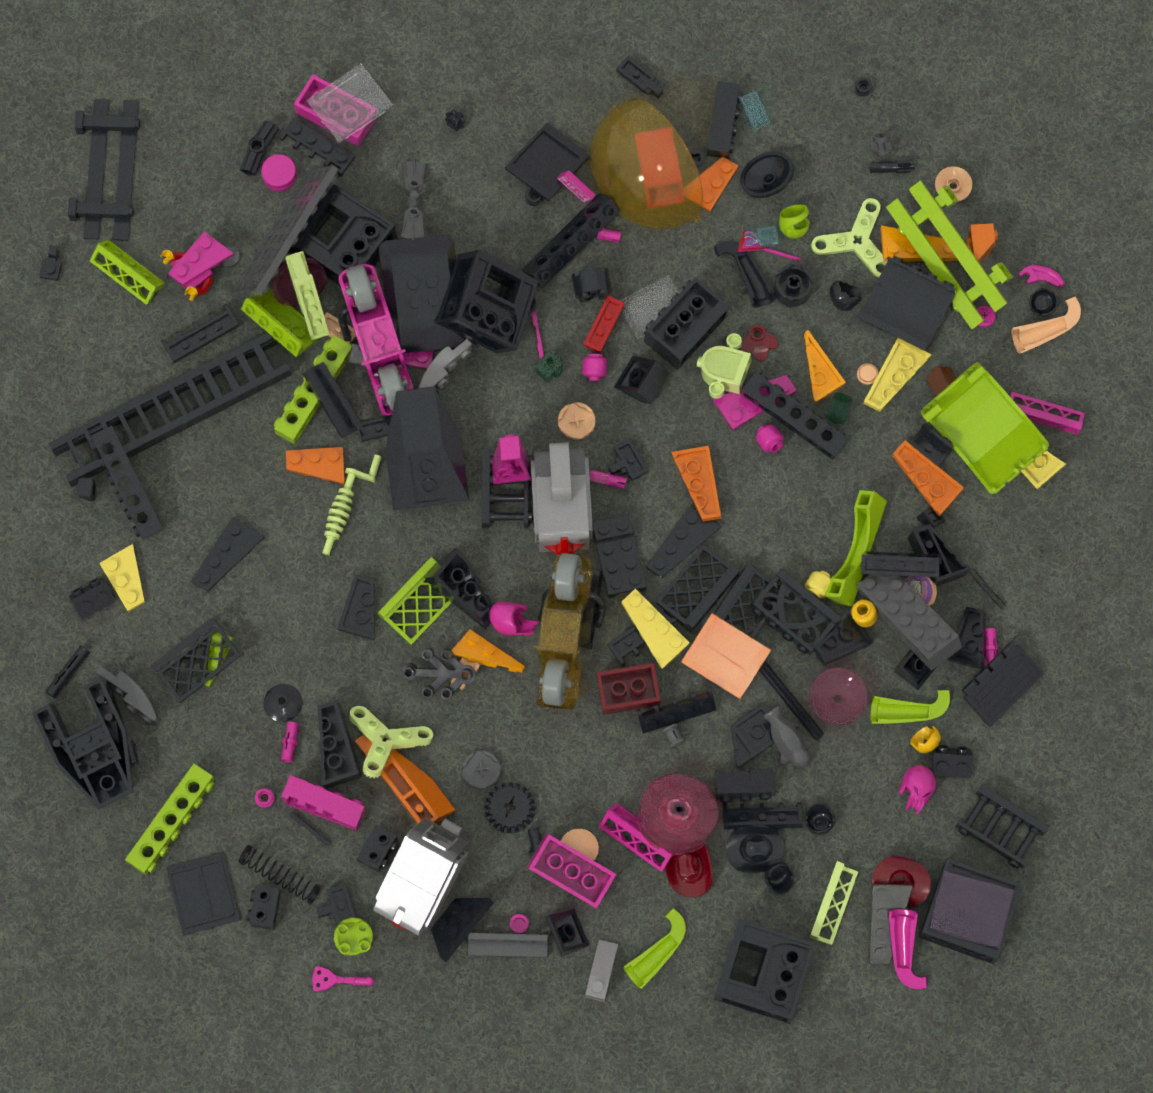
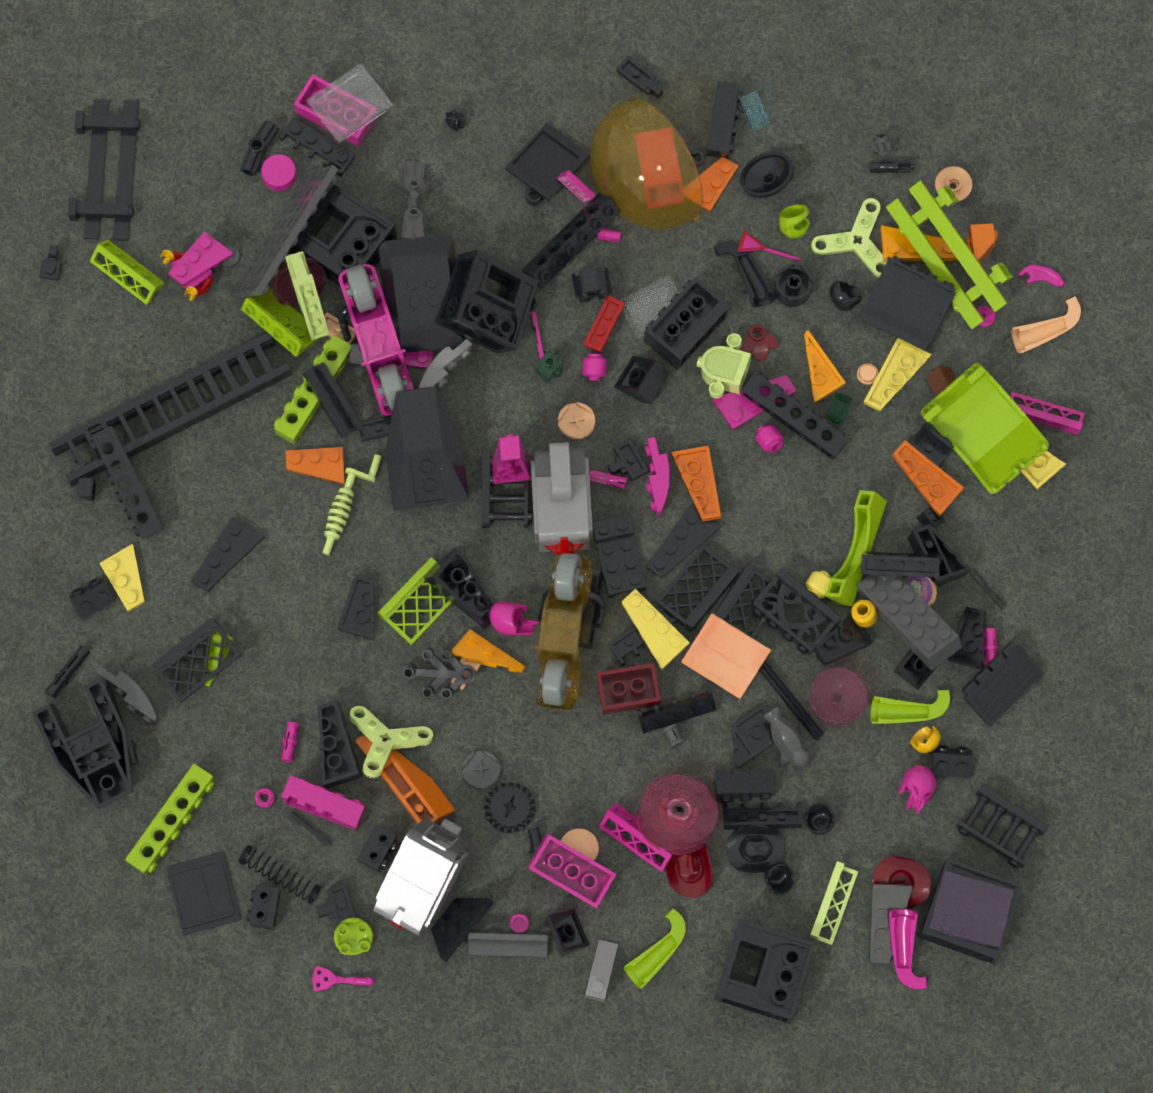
(201, 335): black hinge -> none
(283, 712): black dish -> none
(658, 483): none -> dark pink slope
(764, 237): clear light blue plate -> none
(863, 81): black plate -> none
(1043, 298): black hair -> none

